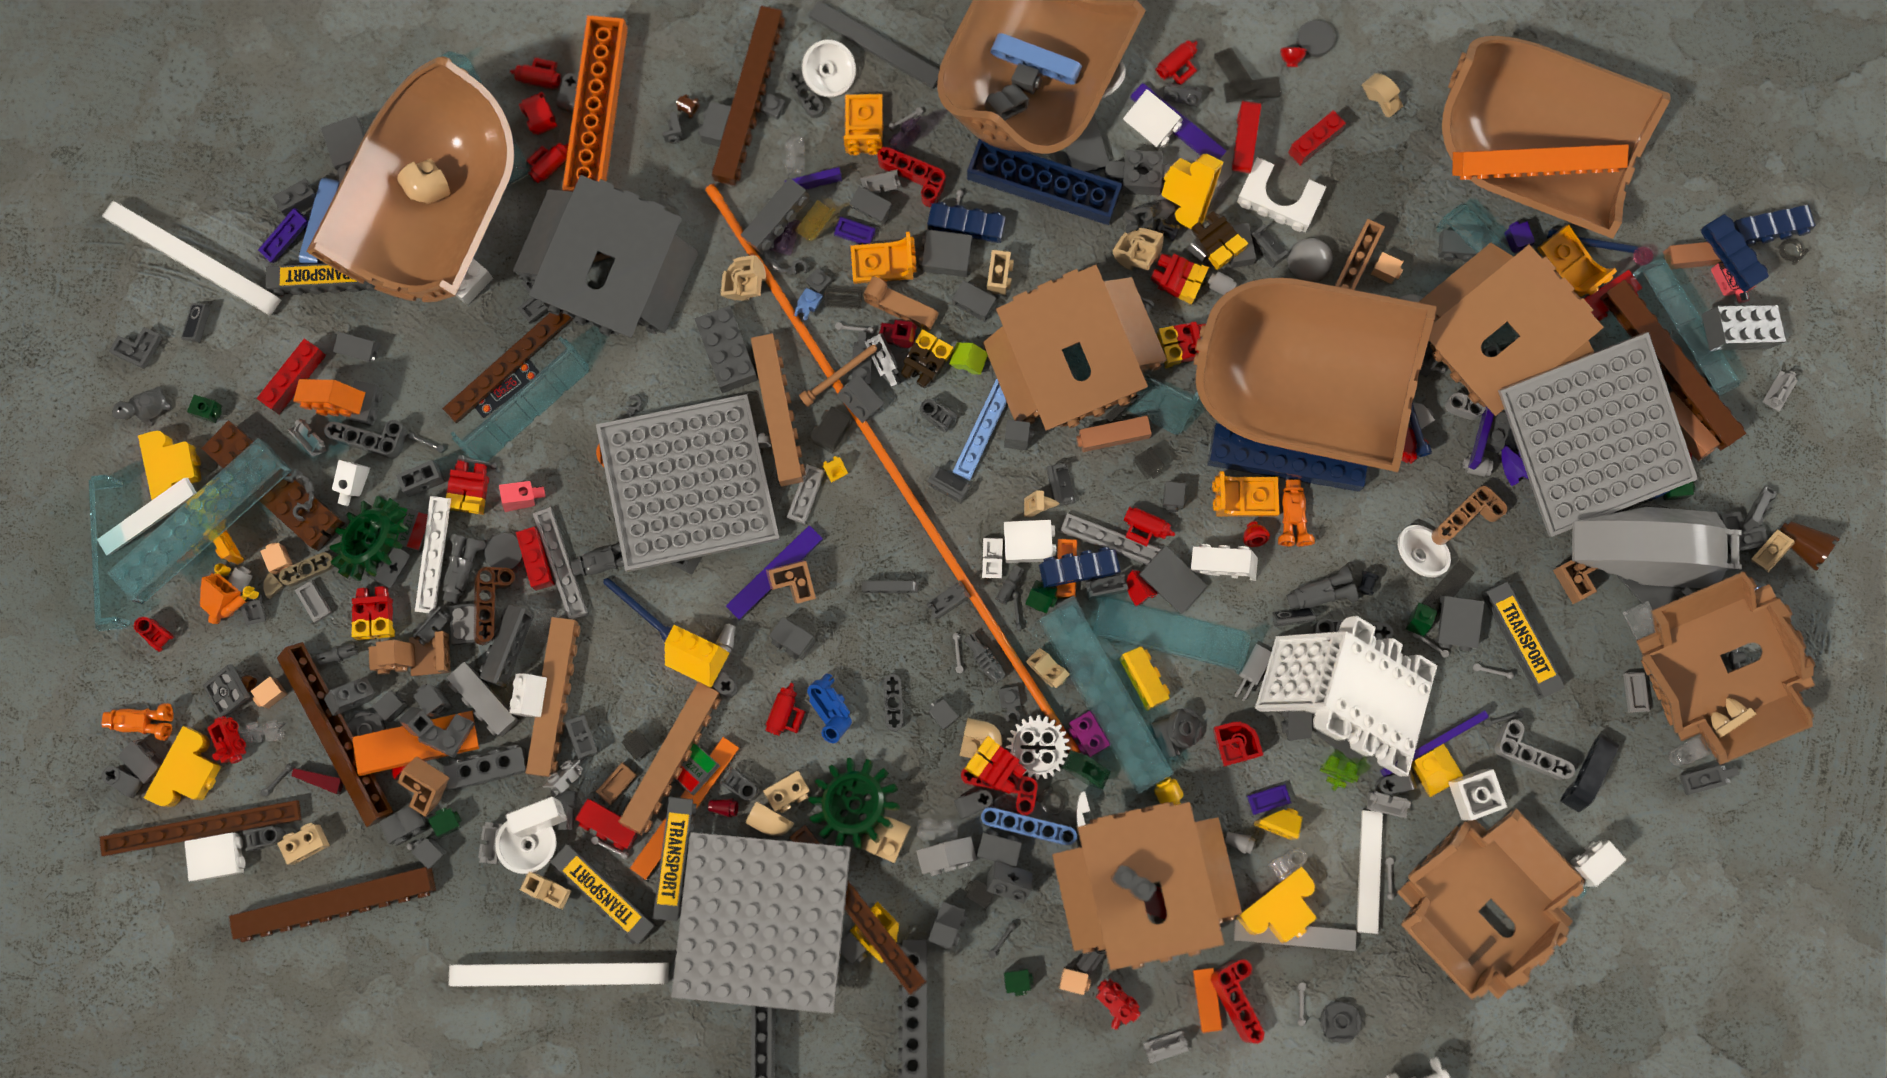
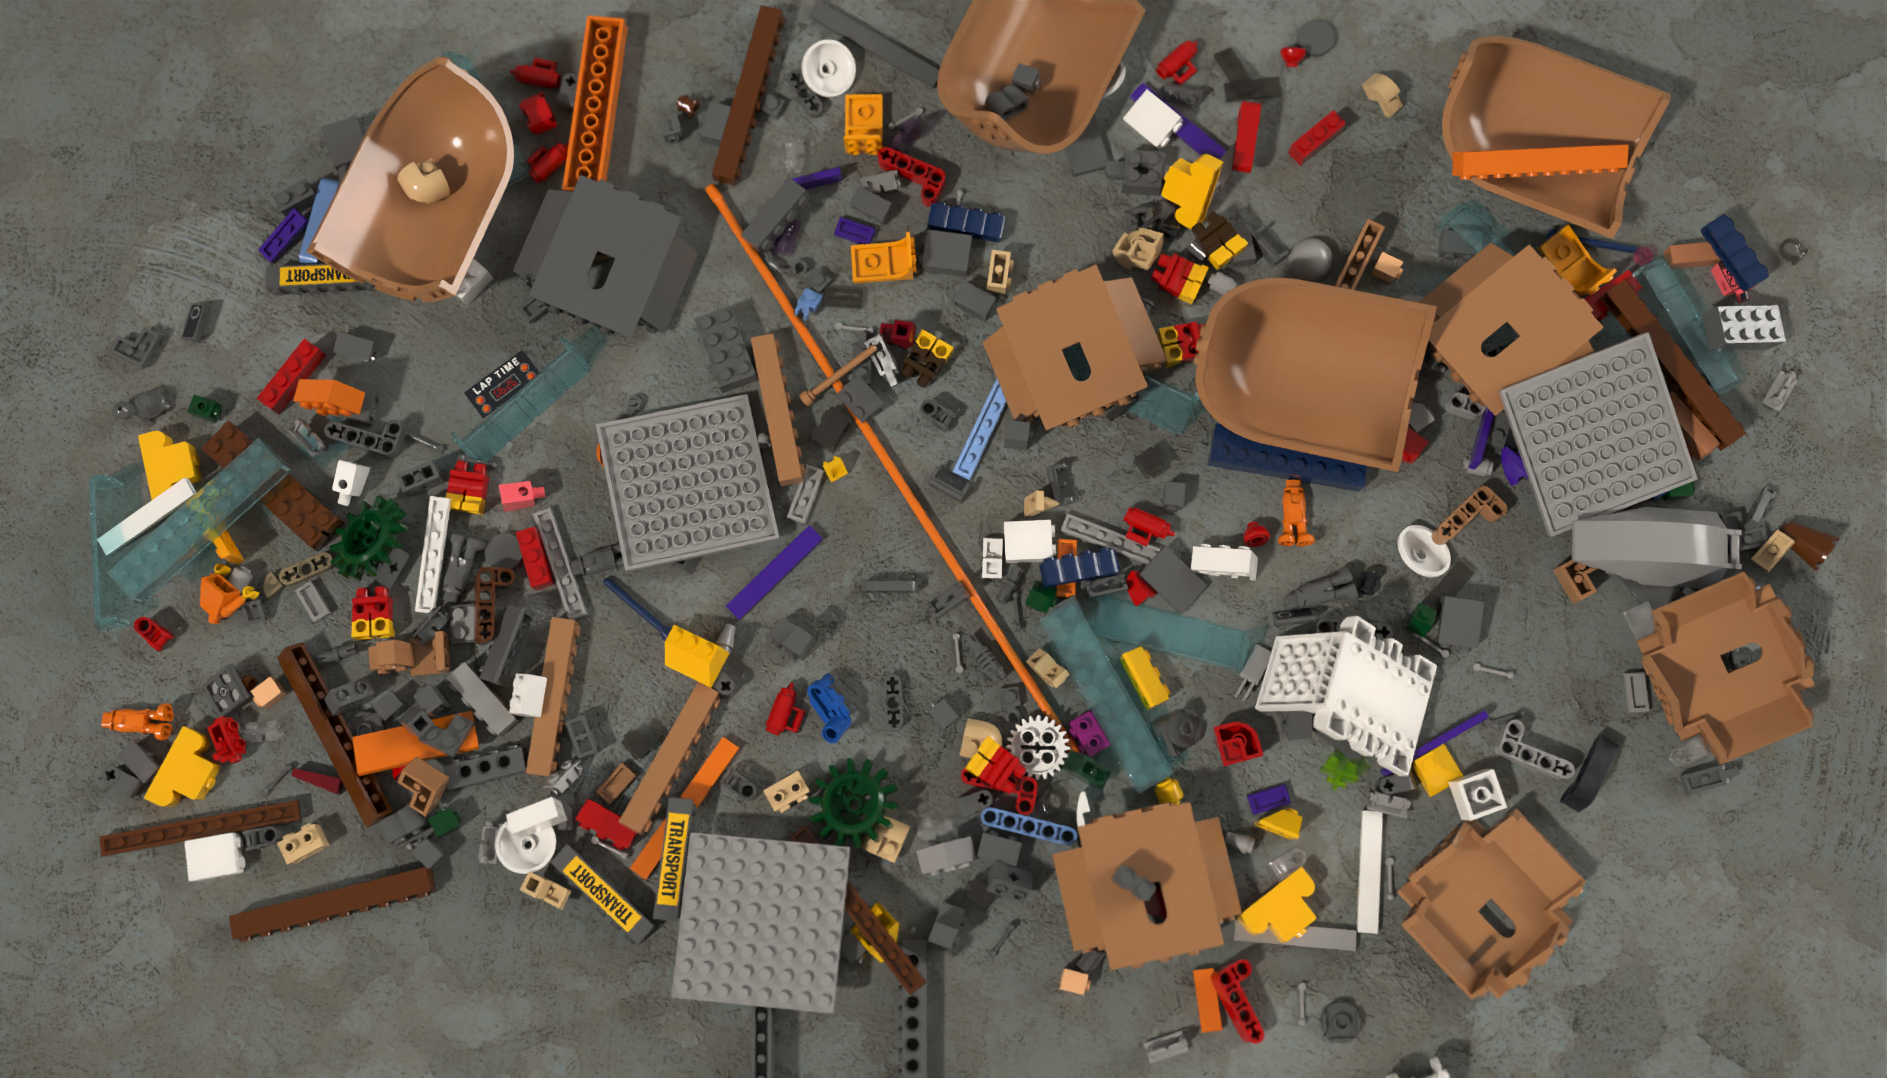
(191, 258): white beam -> none
(276, 558): light nougat brick -> none
(309, 489): dark grey piece -> none
(416, 524): tile -> none
(506, 365): reddish brown plate -> none
(558, 974): white beam -> none
(697, 770): tile -> none
(725, 807): dark red cone -> none
(743, 278): tan brick -> none
(768, 821): tan brick -> none
(796, 576): medium nougat brick -> none
(814, 220): clear yellow panel -> none
(899, 305): medium nougat beam -> none
(968, 357): lime piece -> none
(1018, 981): dark green brick -> none
(1044, 182): dark blue brick -> none
(1045, 61): medium blue beam -> none
(1114, 434): nougat brick -> none
(1121, 1006): red brick -> none
(1245, 496): light orange bracket -> none
(1296, 215): white arch -> none
(1422, 448): dark blue piece -> none
(1519, 236): dark purple brick -> none
(1523, 640): brick -> none
(1597, 862): white brick -> none
(1737, 712): tan tile -> none
(1773, 225): dark blue brick -> none

